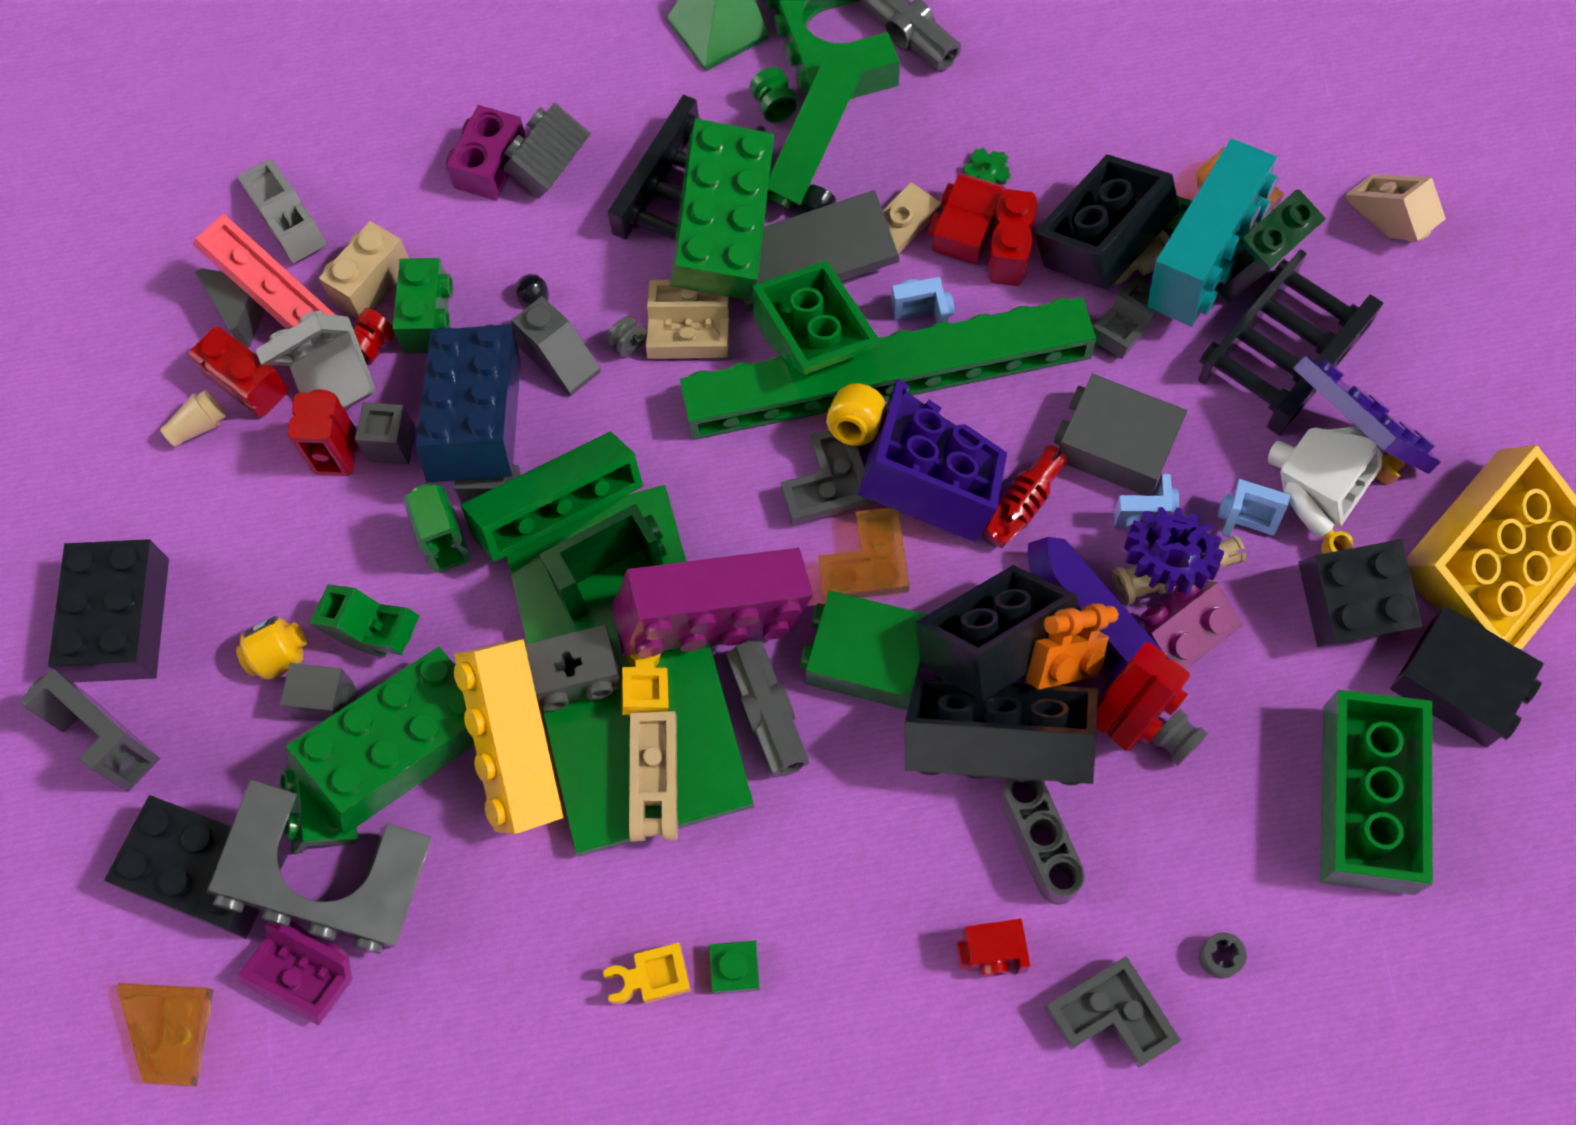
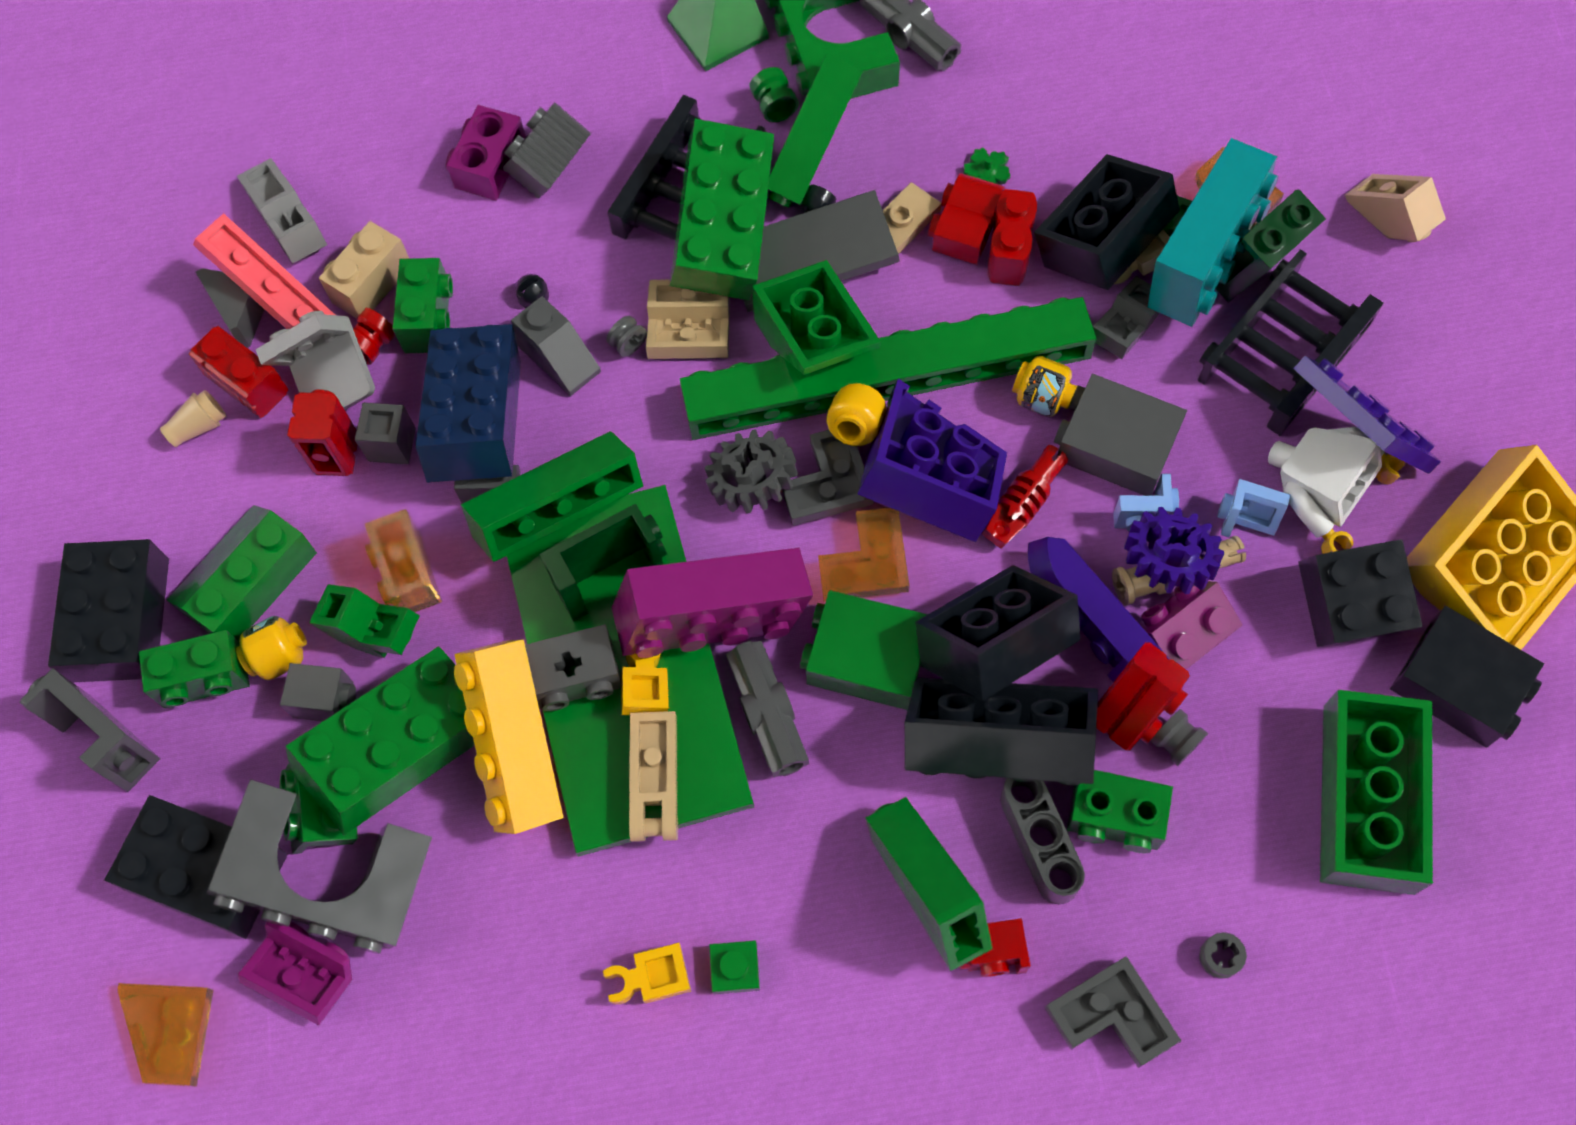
(192, 669): none -> green brick
(243, 573): none -> green slope
(402, 562): none -> brick
(436, 527): green brick -> none
(751, 471): none -> dark grey gear
(921, 298): light blue bracket -> none
(931, 883): none -> green slope
(1044, 386): none -> head
(1073, 646): orange plate -> none
(1121, 811): none -> green brick

